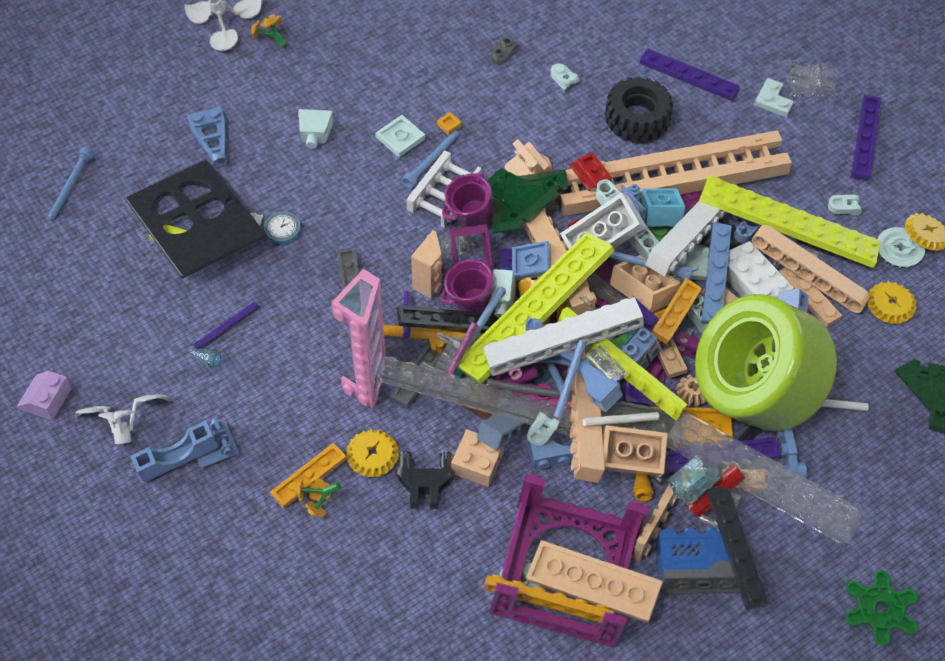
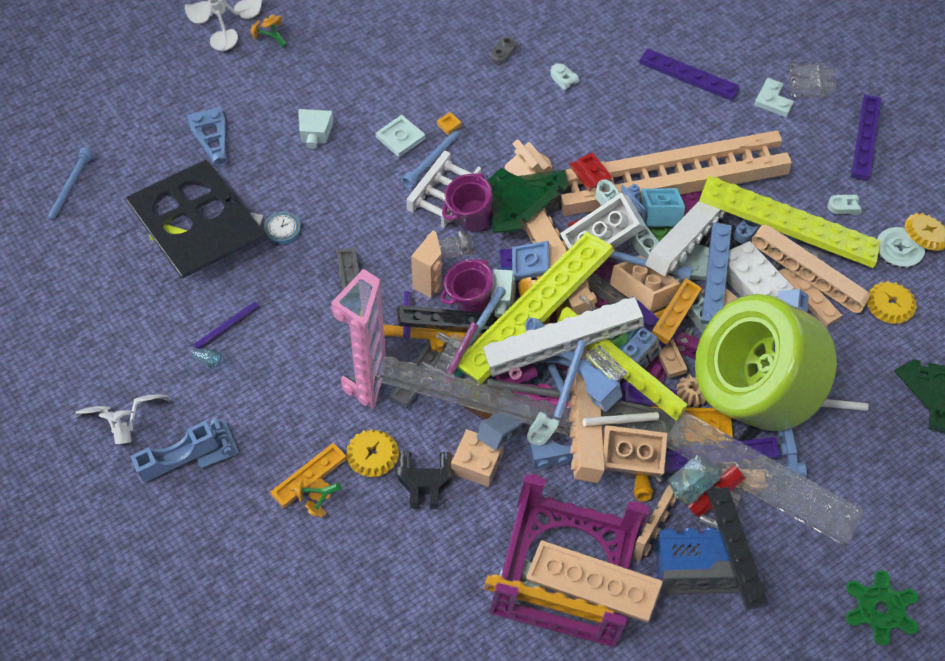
(45, 395): lavender slope -> none
(469, 231): magenta window -> none
(638, 93): black tyre -> none

